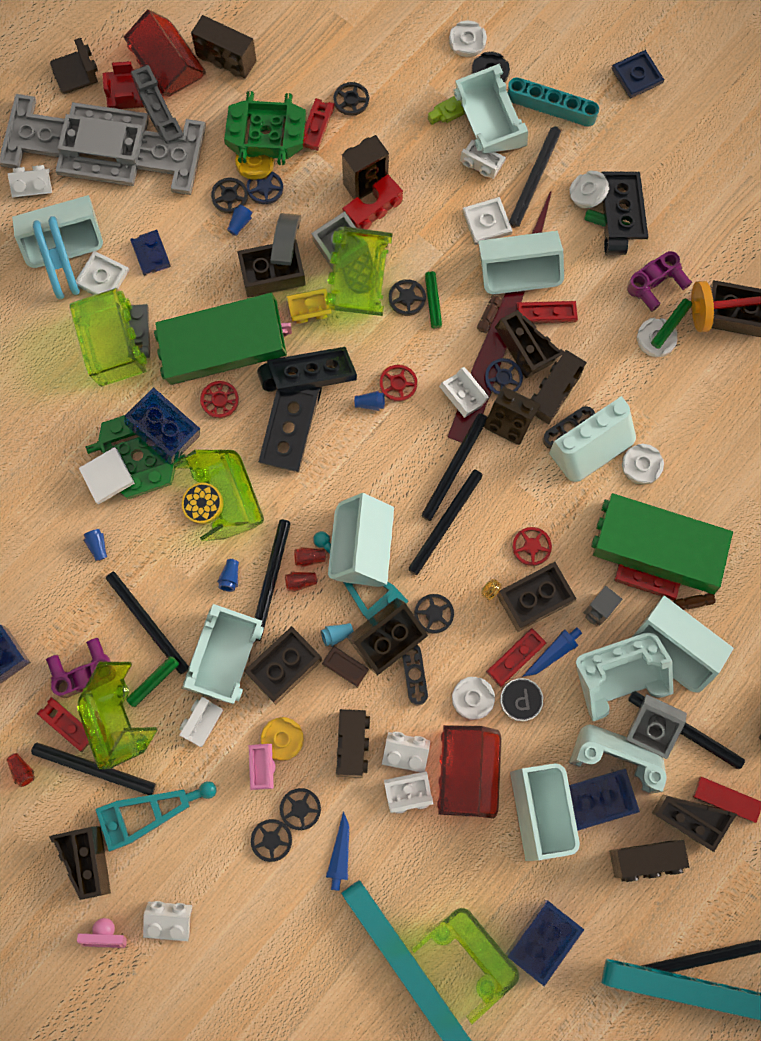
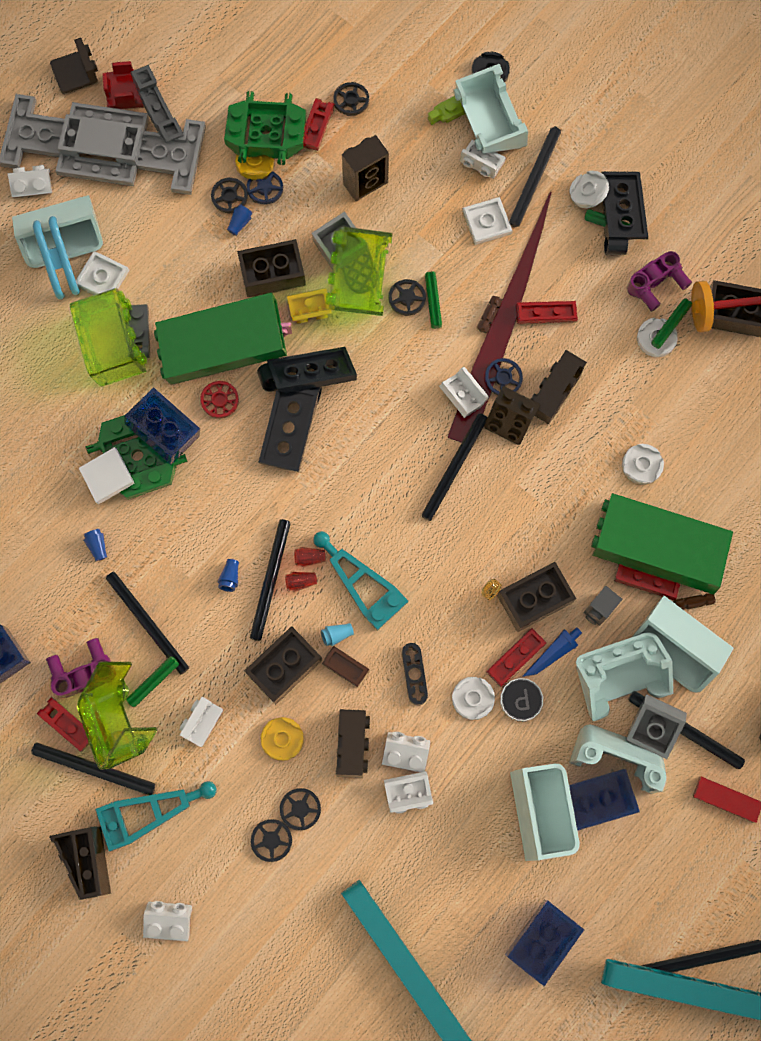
(20, 770): clear red cone -> none
(102, 936): bright pink tile -> none
(150, 252): clear blue plate -> none
(163, 48): clear red windscreen -> none
(202, 503): tile -> none
(222, 654): light aqua windscreen -> none
(223, 46): dark brown brick -> none
(228, 474): clear neon green windscreen -> none
(261, 766): bright pink tile -> none
(284, 238): dark grey slope -> none
(339, 861): blue bar -> none
(361, 541): light aqua windscreen -> none
(370, 401): blue cone -> none
(387, 636): dark brown brick -> none
(388, 196): red arch -> none
(398, 383): red wheel -> none
(434, 613): black wheel -> none
(445, 522): black axle -> none
(467, 38): white tile -> none
(469, 771): clear red windscreen -> none
(499, 970): clear neon green windscreen -> none
(522, 262): light aqua windscreen -> none
(526, 344): dark brown wedge -> none
(532, 546): red wheel -> none
(558, 109): teal beam -> none
(570, 419): black beam -> none
(595, 441): light aqua windscreen -> none
(637, 74): dark blue plate -> none
(649, 860): dark brown brick -> none
(698, 821): dark brown wedge -> none

